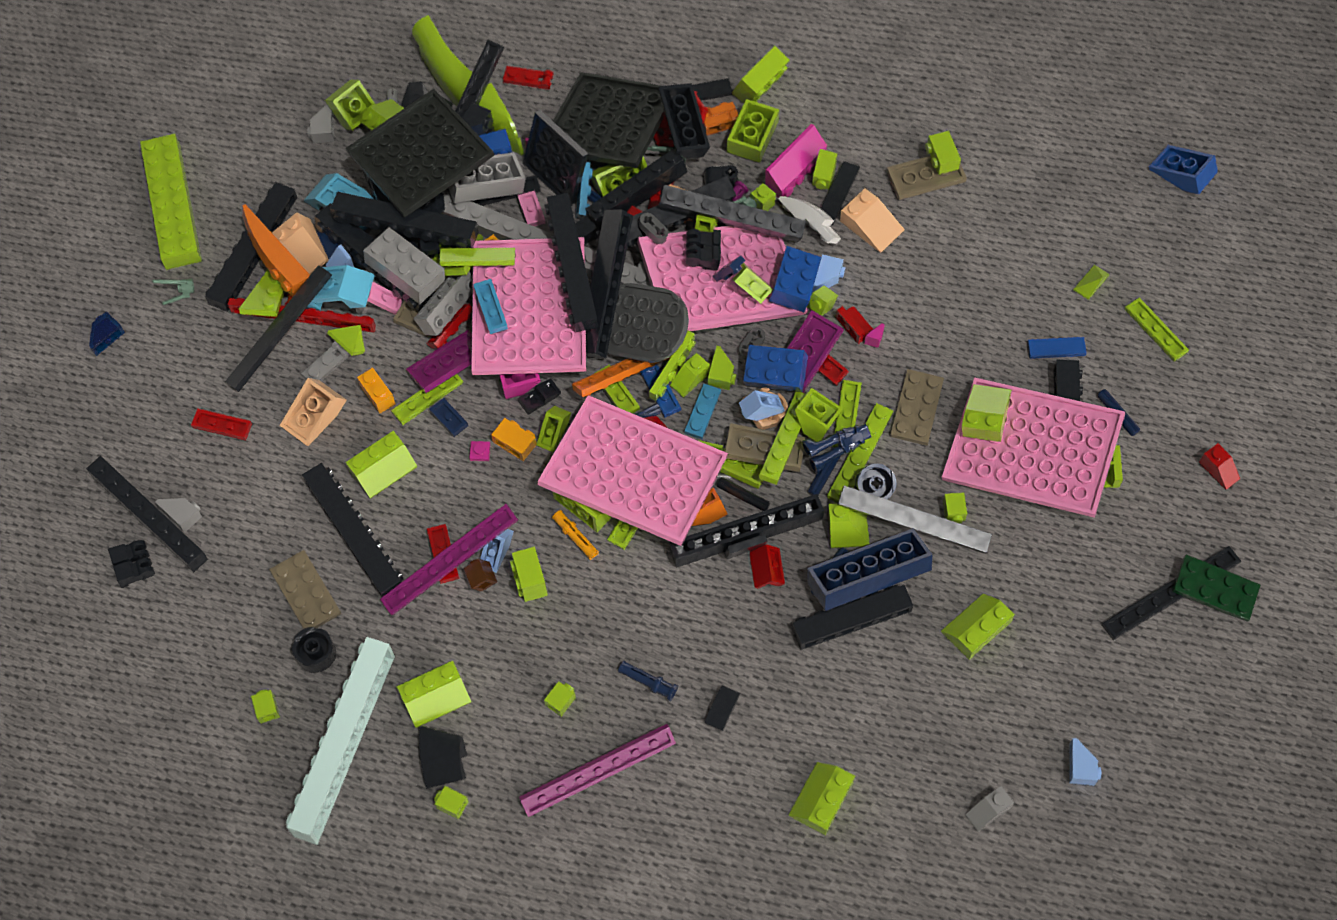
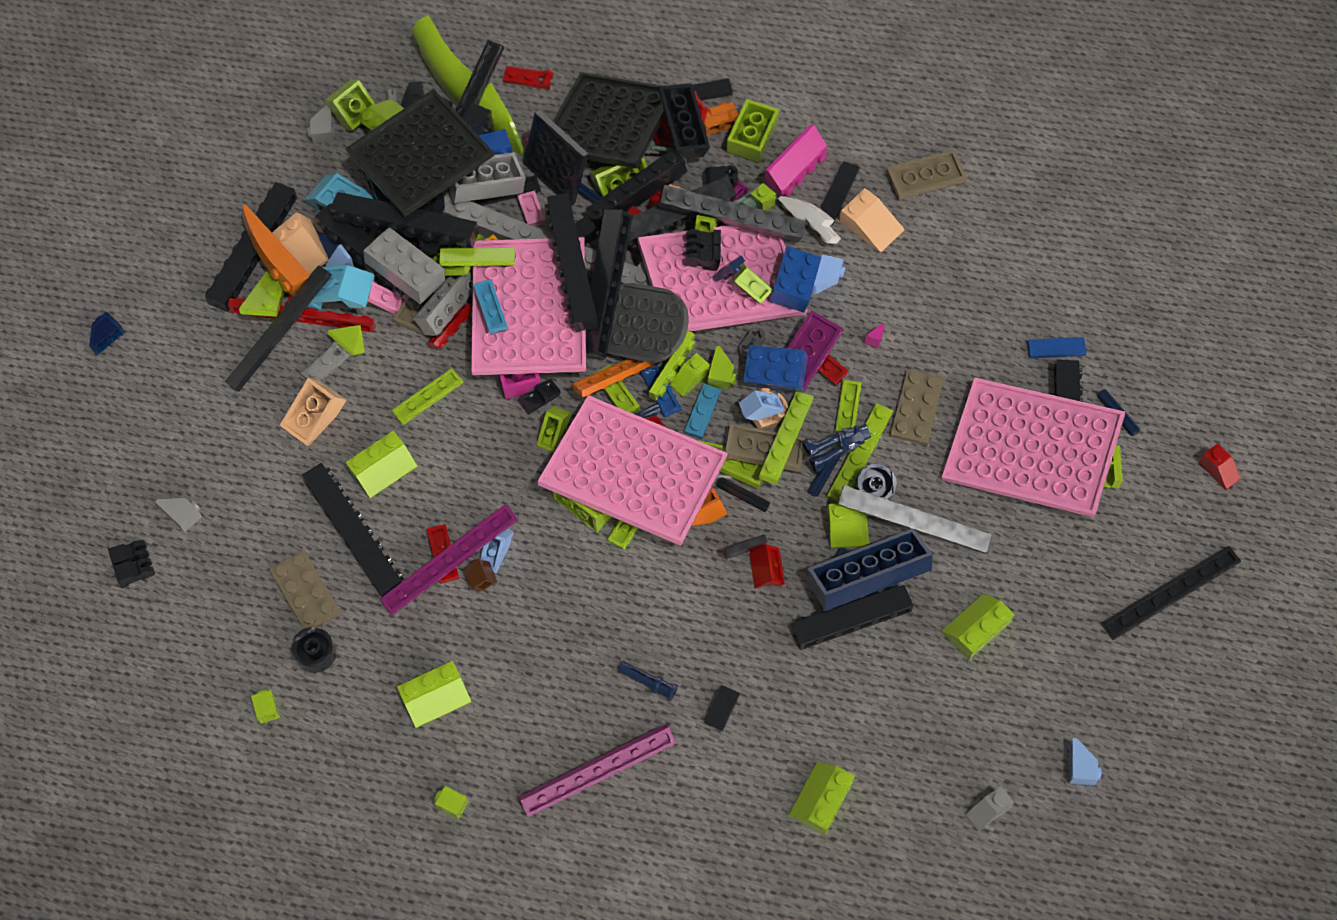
(147, 514): black brick -> none
(170, 201): lime brick -> none
(185, 286): sand green plant -> none
(221, 424): red plate -> none
(340, 741): light aqua brick -> none
(376, 390): light orange brick -> none
(441, 756): black slope -> none
(443, 362): magenta plate -> none
(448, 417): dark blue plate -> none
(480, 451): dark pink plate -> none
(514, 439): light orange brick -> none
(528, 574): lime brick -> none
(560, 698): lime brick -> none
(570, 529): light orange pin -> none
(584, 192): dark azure plate -> none
(653, 228): dark grey beam -> none
(762, 76): lime brick -> none
(768, 522): black brick -> none
(816, 414): lime slope -> none
(822, 300): lime brick -> none
(824, 169): lime slope -> none
(853, 323): red panel -> none
(943, 152): lime brick -> none
(955, 507): lime brick -> none
(986, 413): lime slope -> none
(1091, 282): lime slope -> none
(1156, 329): lime tile -> none
(1185, 168): blue slope -> none
(1216, 588): dark green plate -> none

